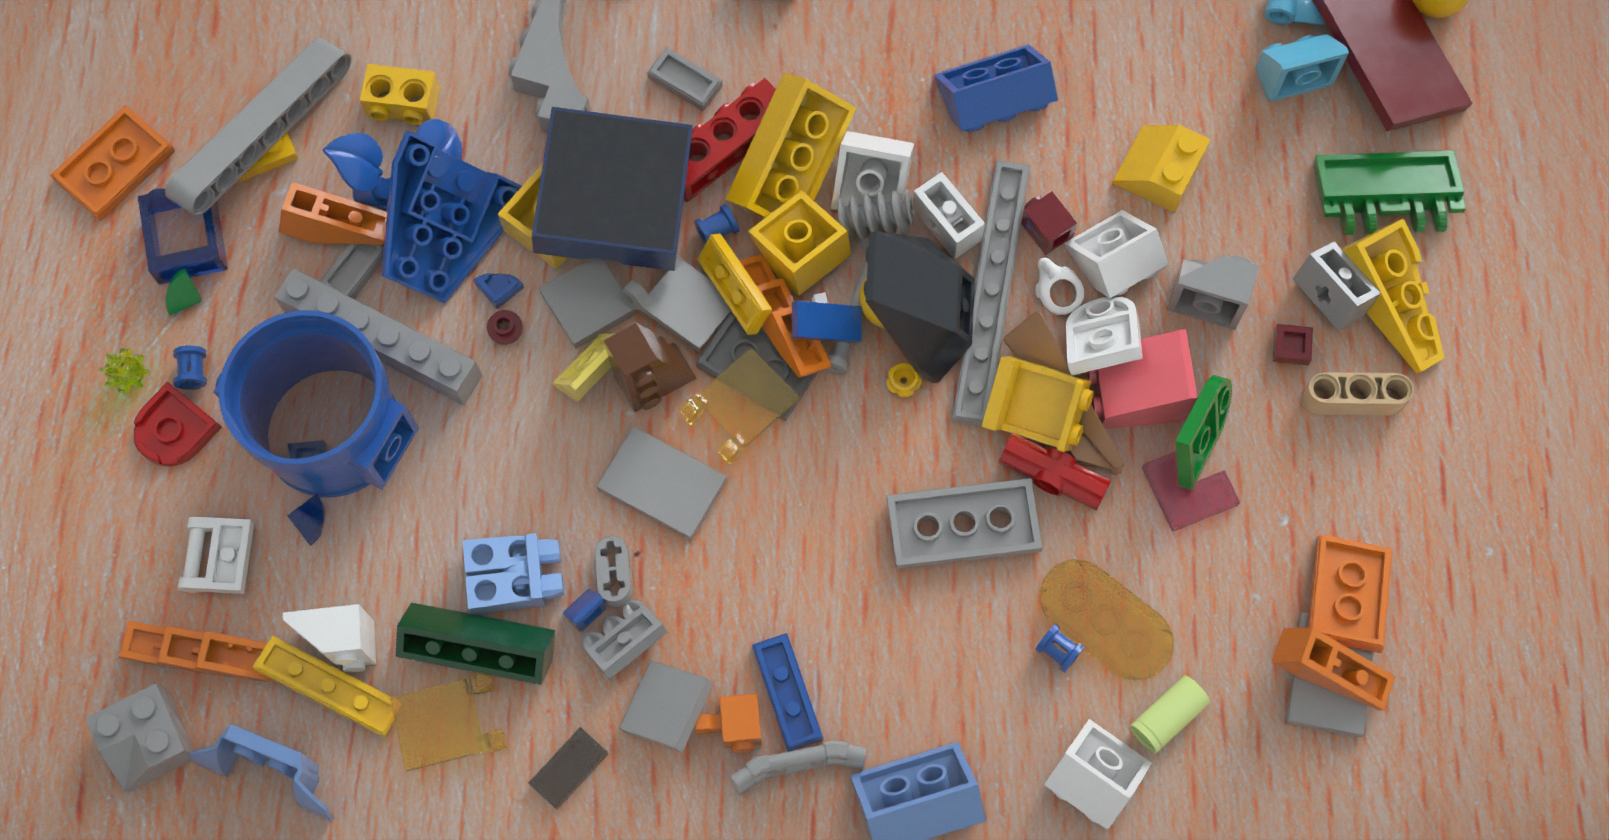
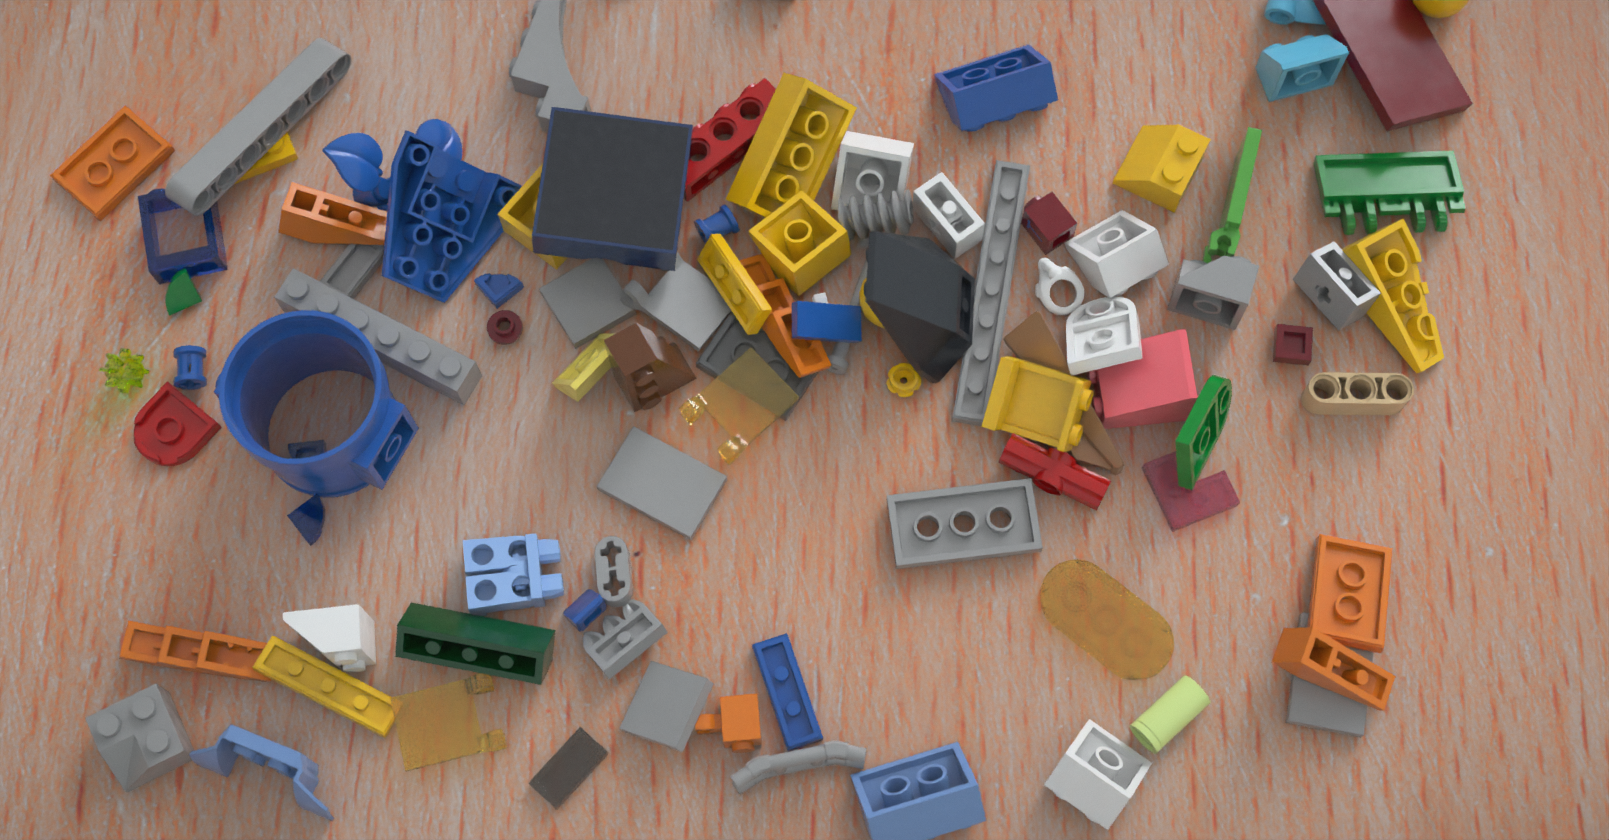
(227, 555): white plate -> none
(402, 86): yellow brick -> none
(685, 79): light grey tile -> none
(1054, 635): blue bush -> none
(1225, 239): none -> bright green tile

